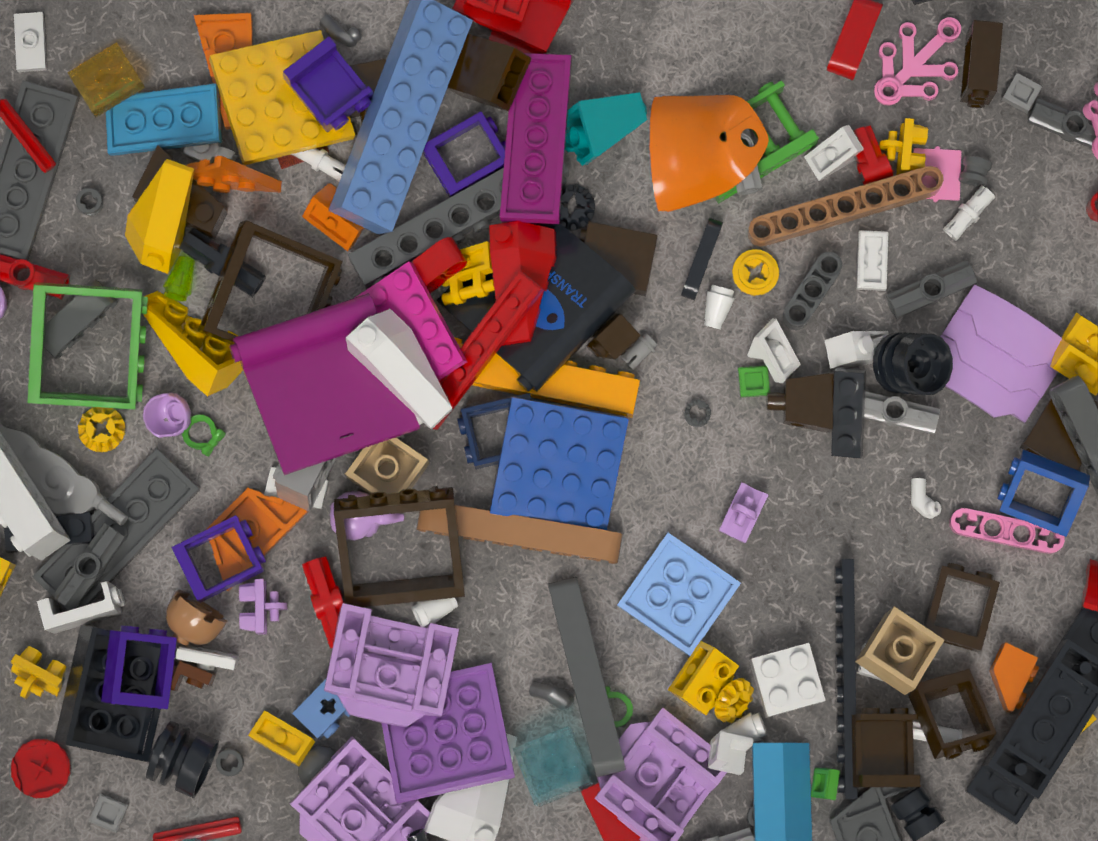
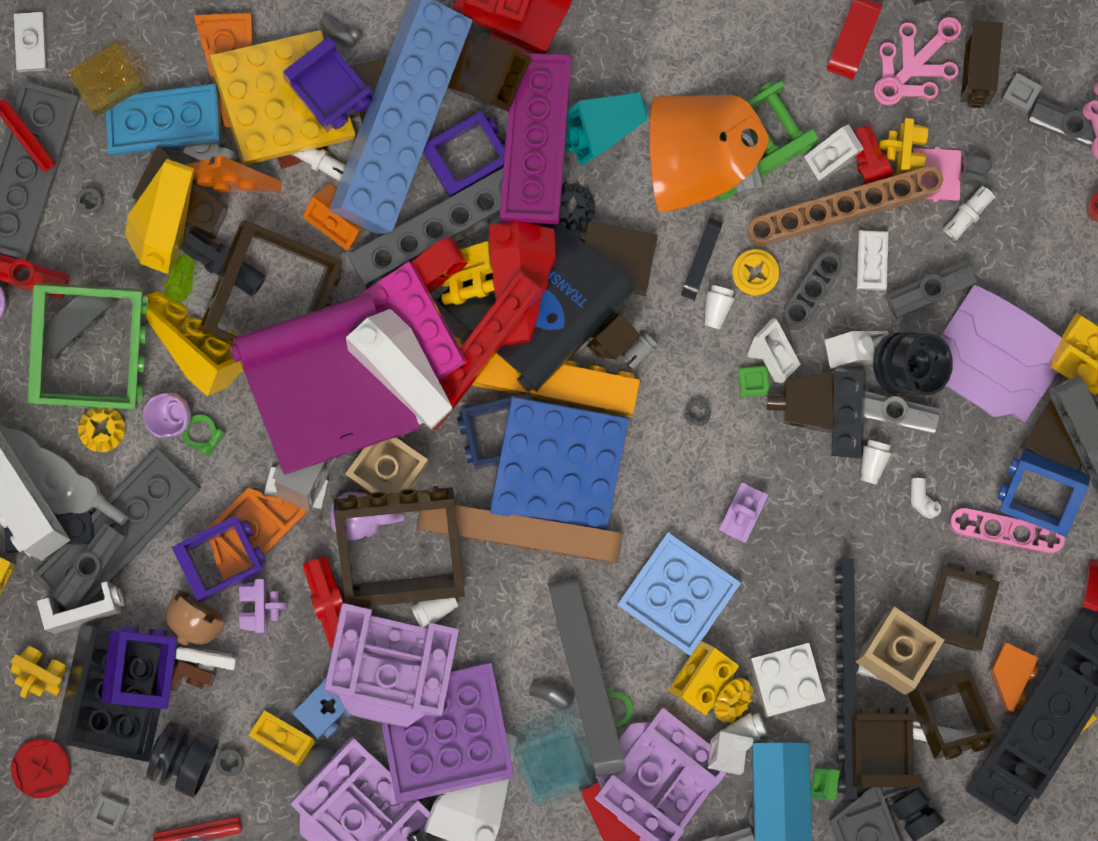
(874, 460): none -> white cone

